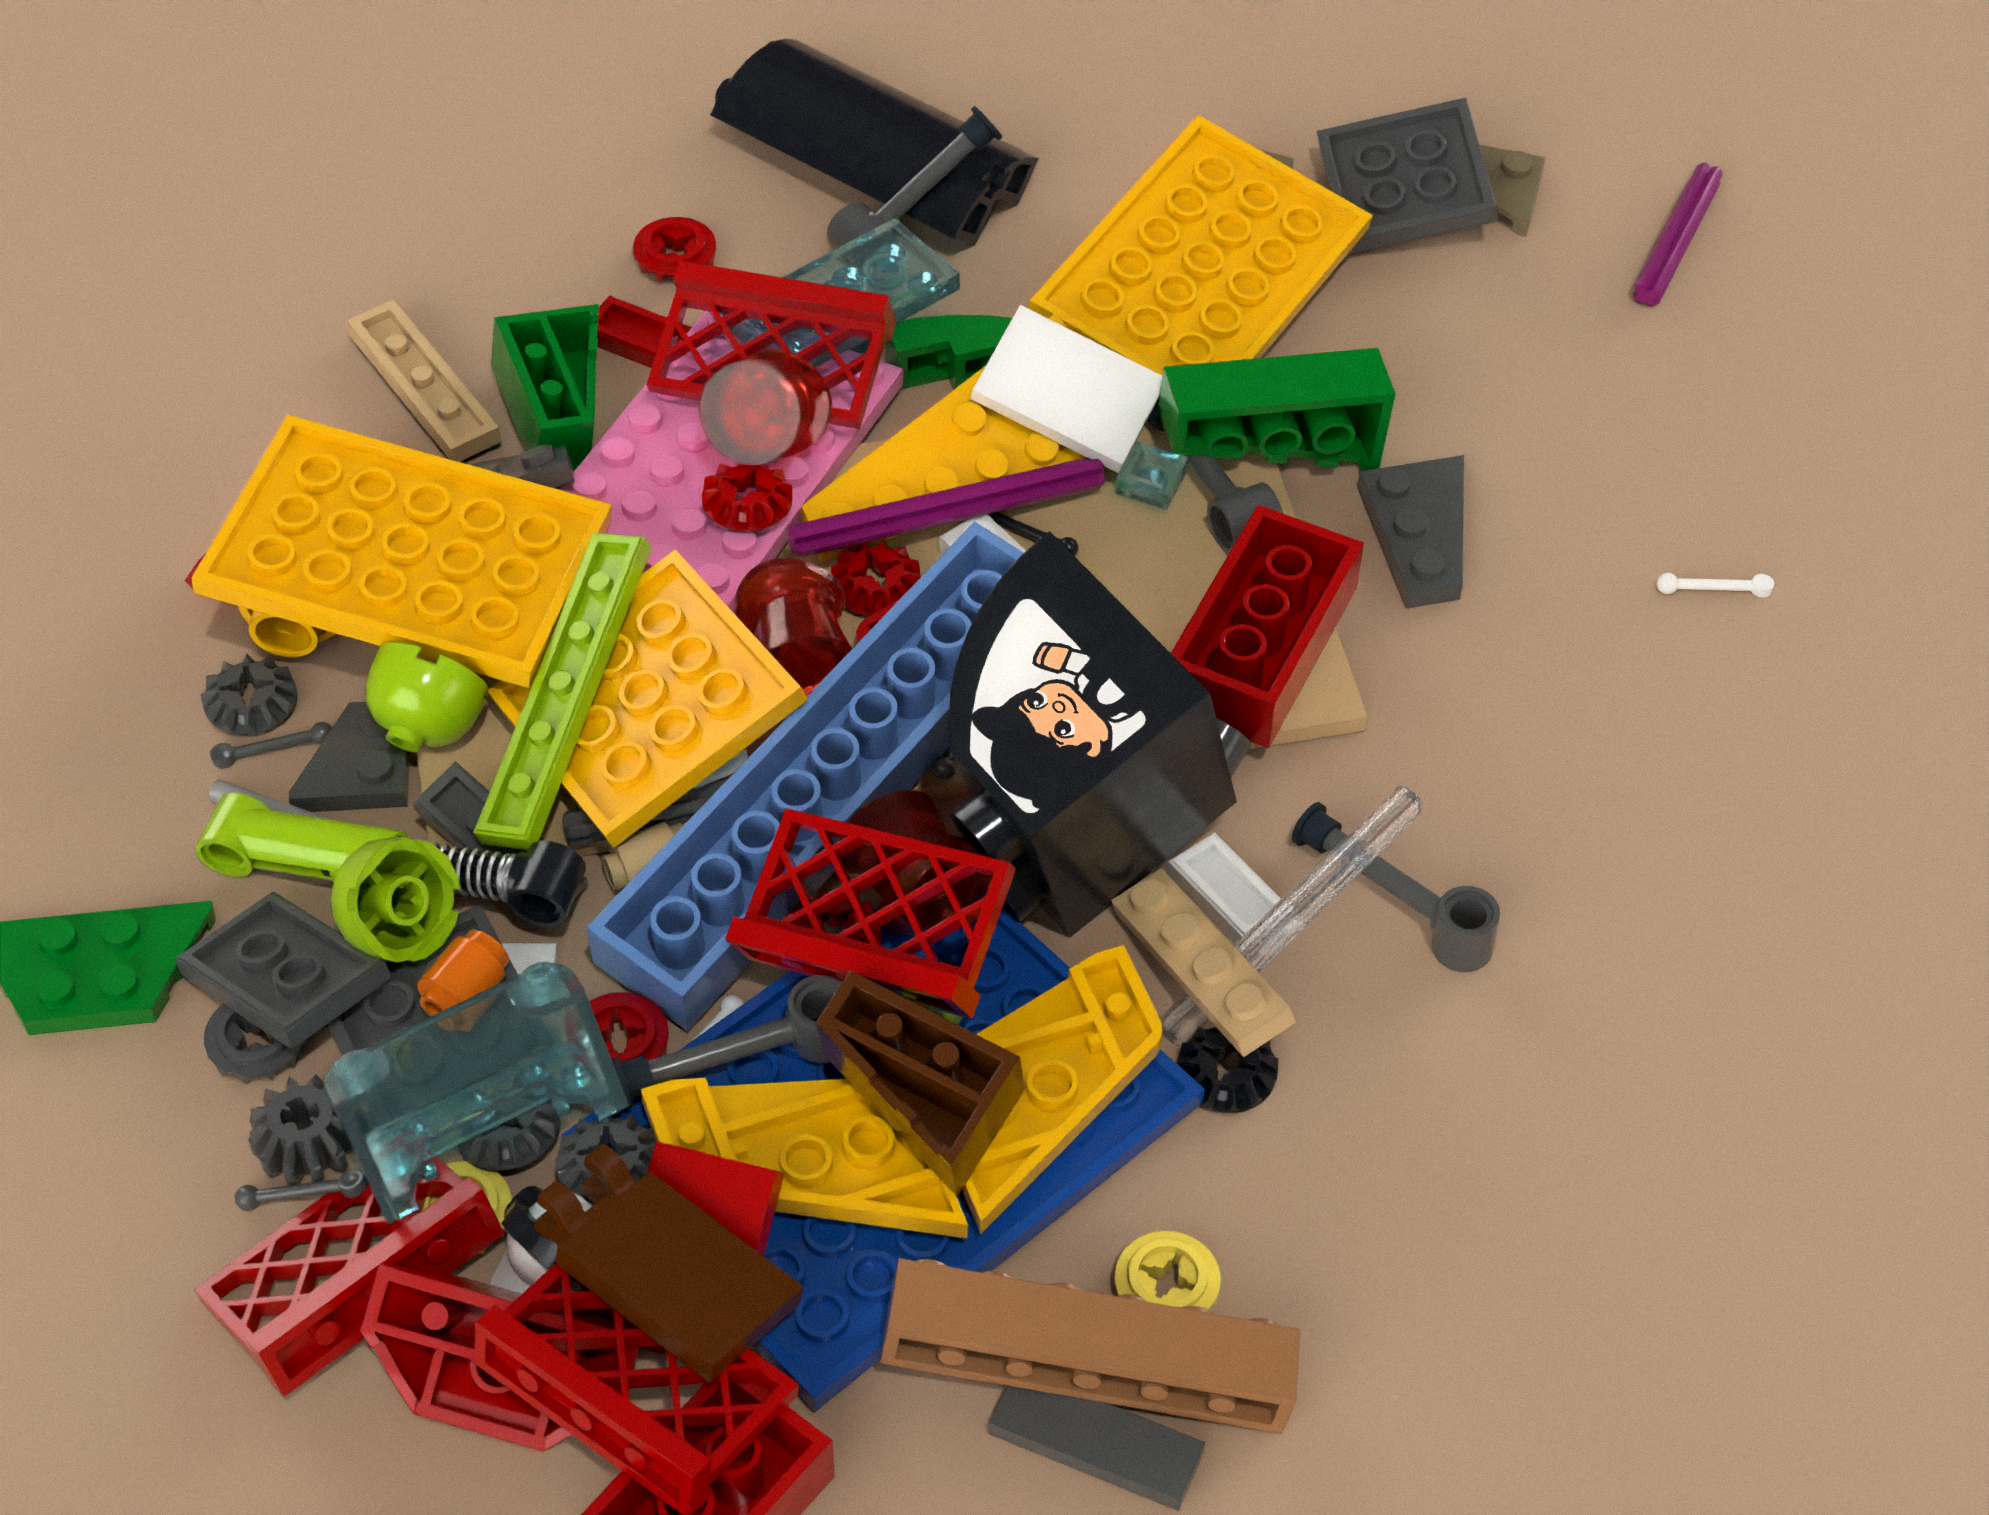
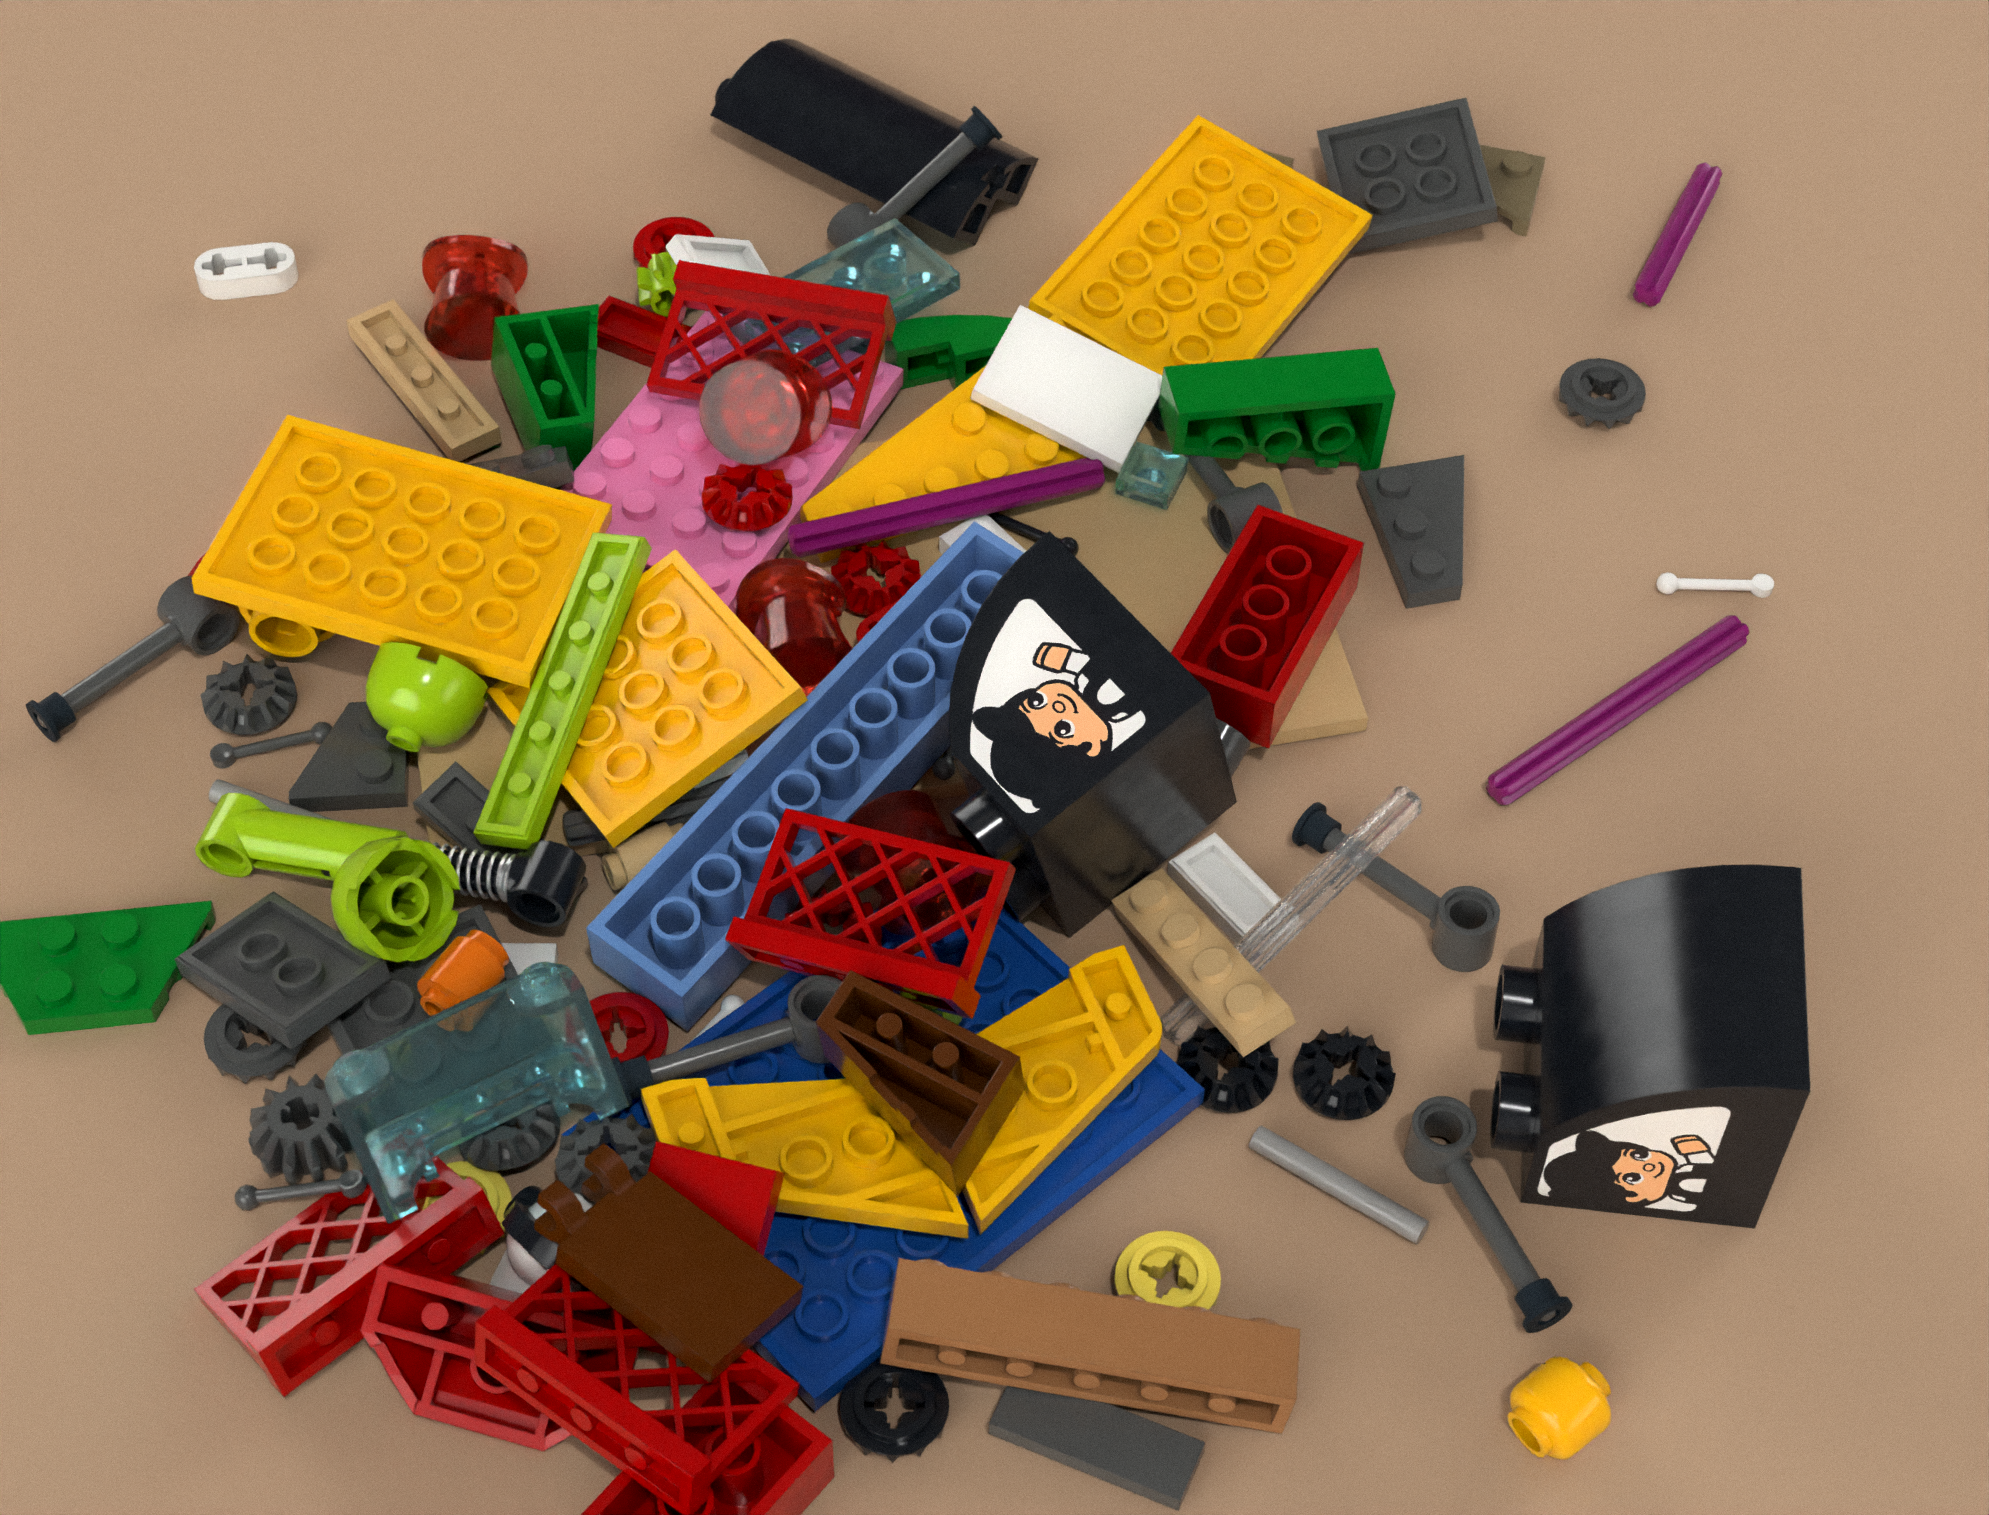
(187, 619): none -> dark grey piece
(246, 271): none -> white beam
(471, 285): none -> clear red hat
(657, 283): none -> lime gear
(717, 252): none -> white tile
(871, 1391): none -> black gear
(1339, 1184): none -> light grey bar
(1351, 1096): none -> black gear
(1451, 1163): none -> dark grey piece
(1560, 1408): none -> yellow head
(1602, 377): none -> dark grey gear
(1616, 710): none -> magenta axle
(1659, 1046): none -> black brick

